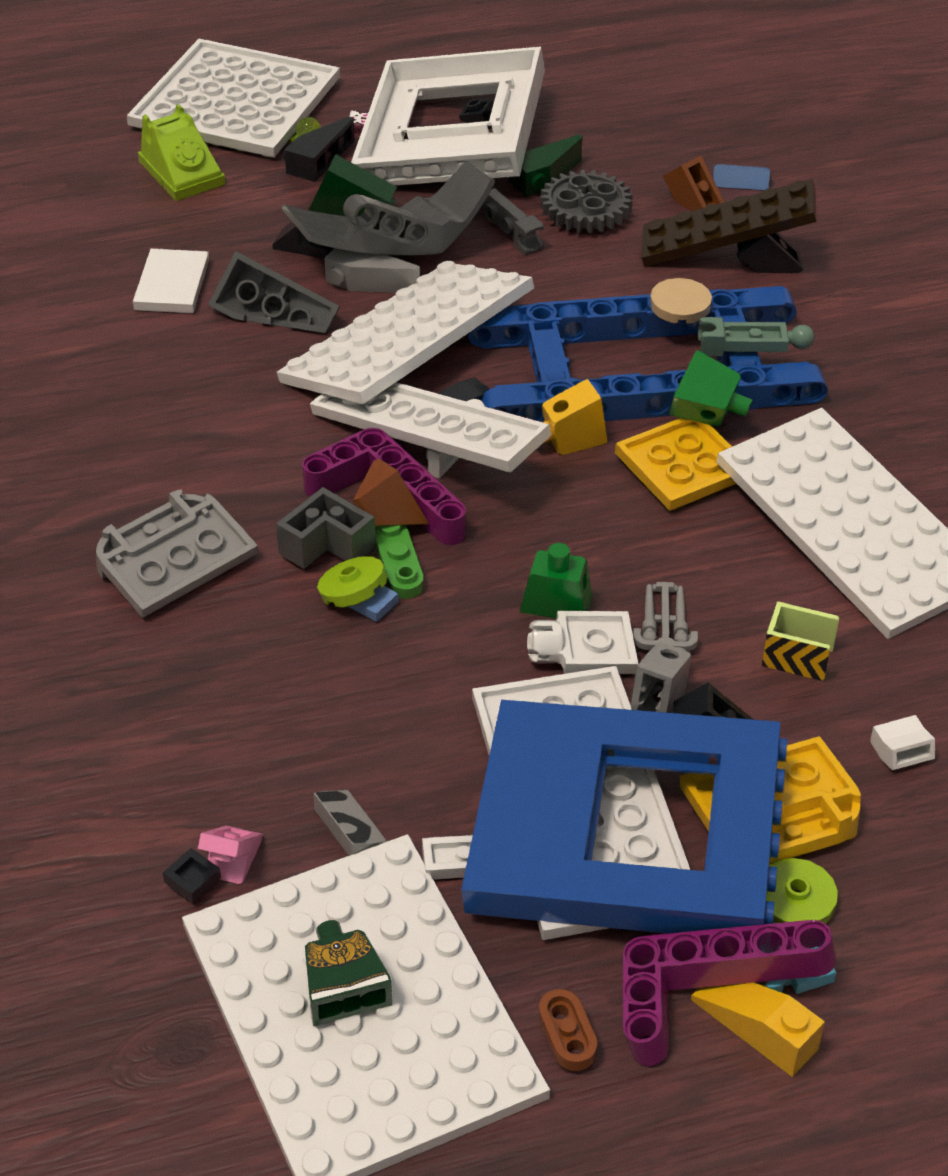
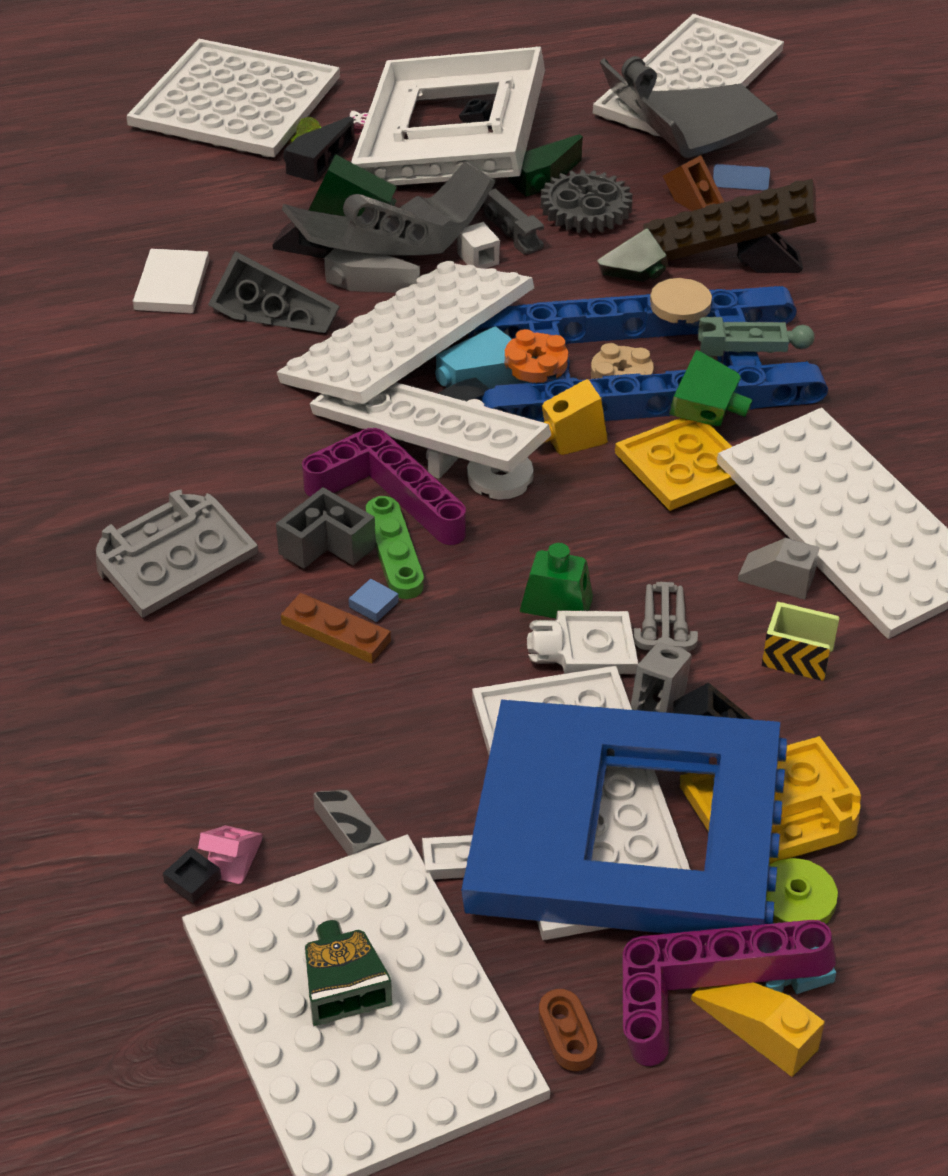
(178, 155): lime piece -> none
(336, 627): none -> dark orange plate
(352, 581): lime plate -> none
(388, 497): dark orange slope -> none
(479, 246): none -> white brick
(479, 358): none -> medium azure slope
(498, 487): none -> white tile
(548, 348): none -> orange plate
(616, 357): none -> tan plate
(635, 259): none -> slope
(693, 118): none -> dark grey panel
(697, 57): none -> white plate
(782, 567): none -> light grey slope
(903, 742): white piece -> none

